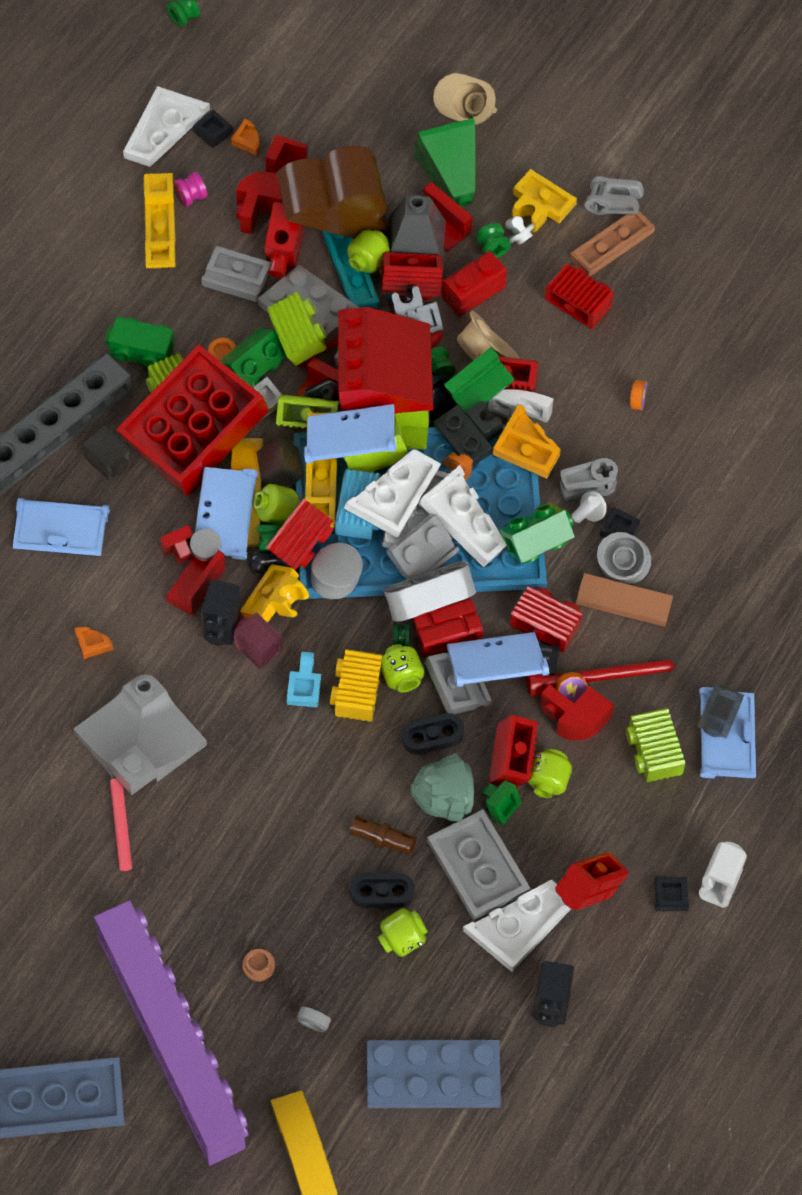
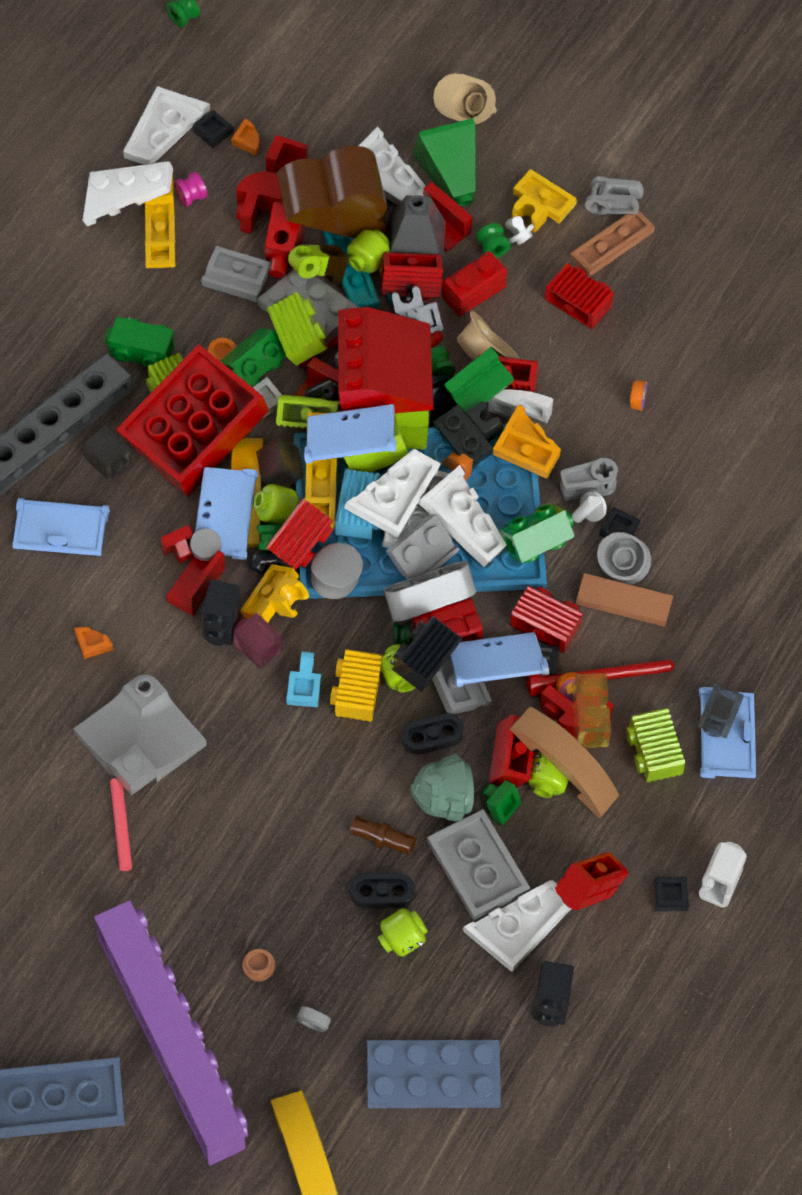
(123, 186): none -> white wing
(320, 261): none -> leg
(395, 175): none -> white wing
(426, 653): none -> black brick
(568, 757): none -> medium nougat slope
(590, 710): none -> clear yellow brick

